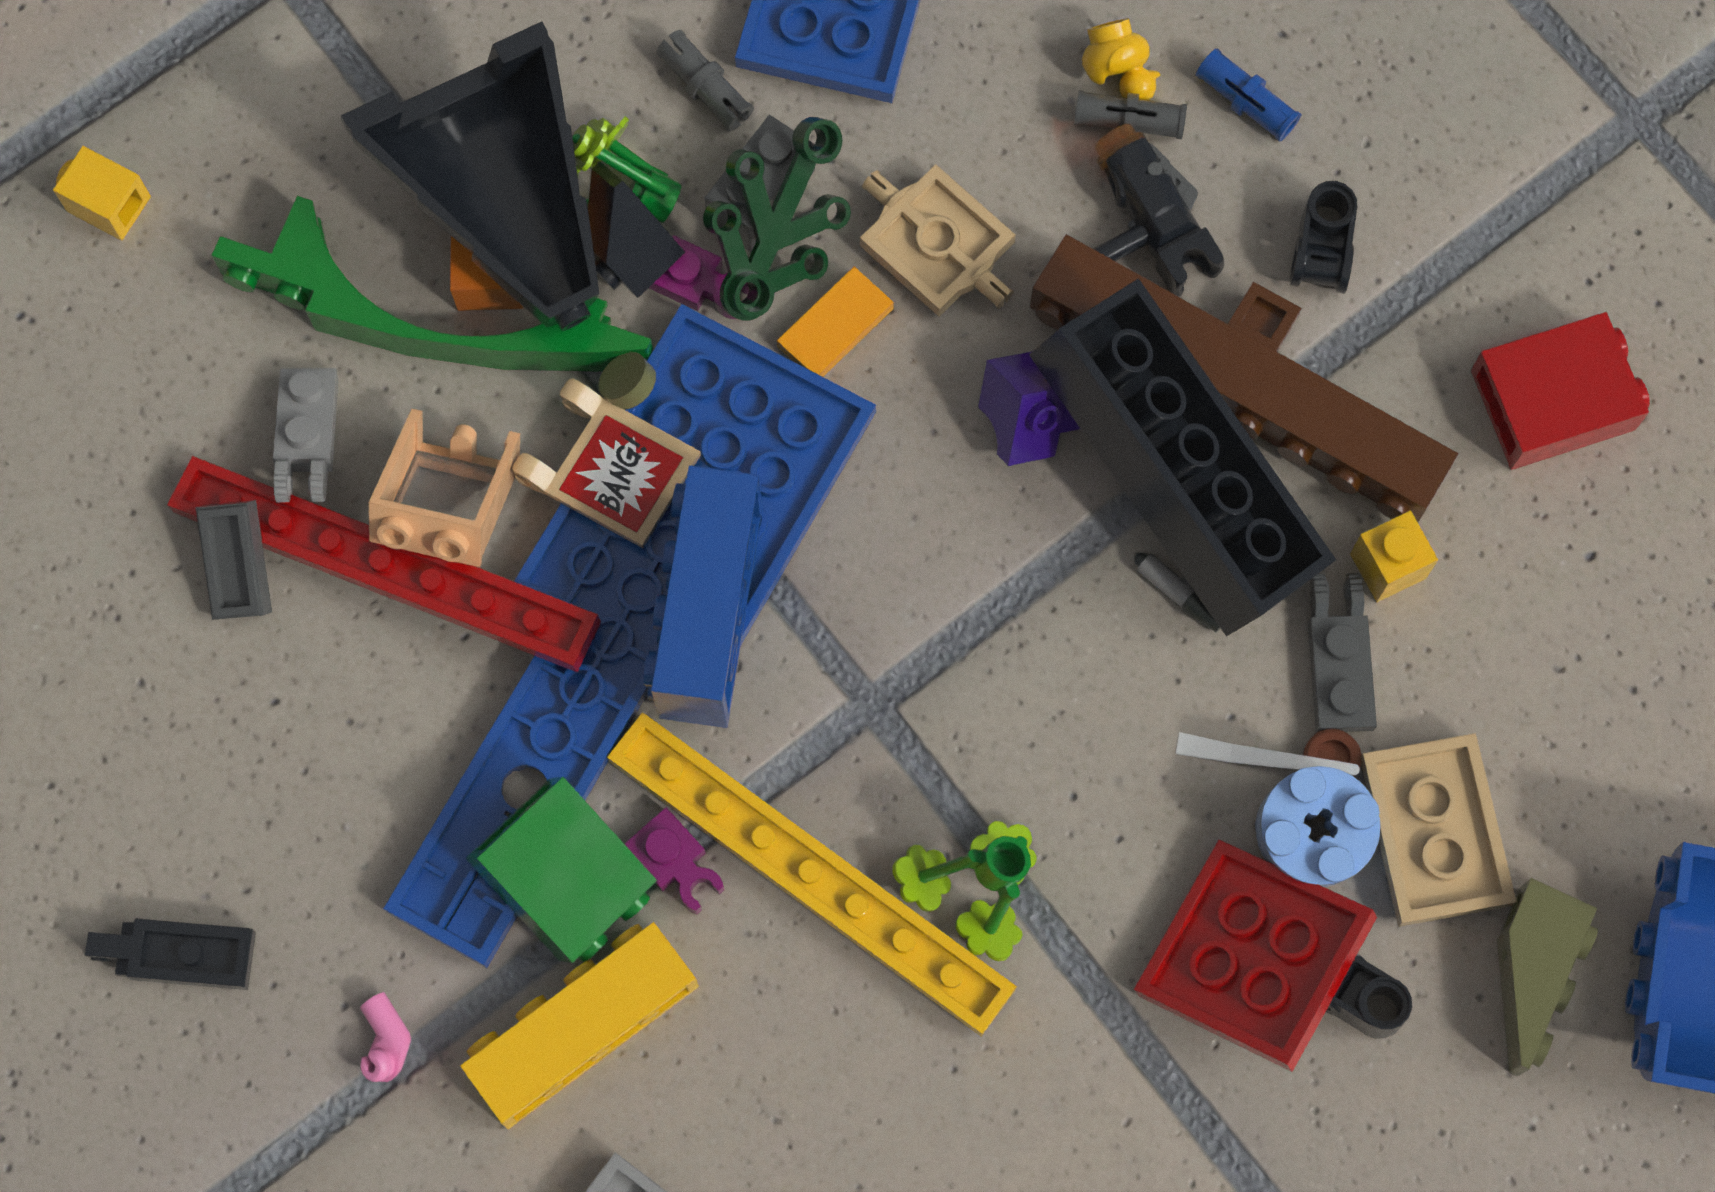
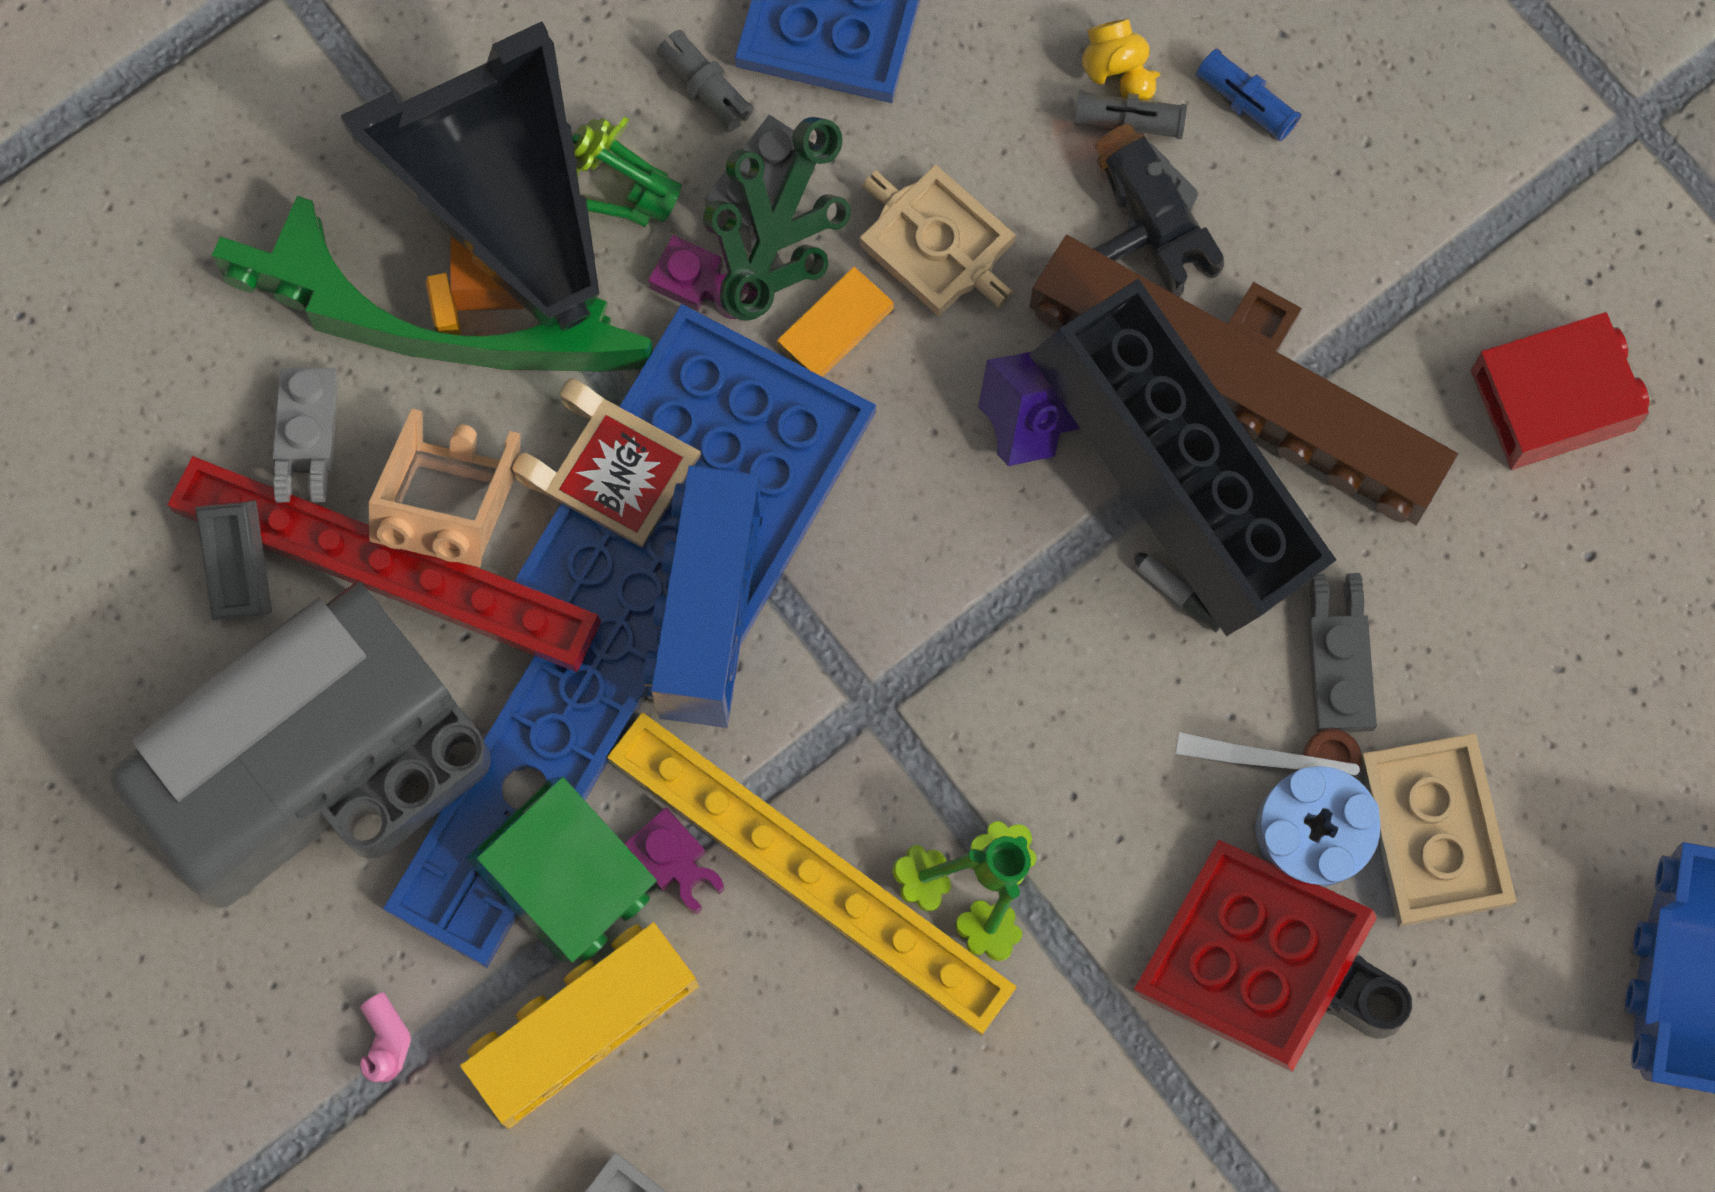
(101, 192): yellow brick -> none
(177, 953): black hinge -> none
(298, 739): none -> dark grey piece
(442, 305): none -> light orange tile
(626, 235): black slope -> none
(627, 380): olive tile -> none
(1325, 247): black piece -> none
(1393, 556): yellow brick -> none
(1535, 959): olive slope -> none

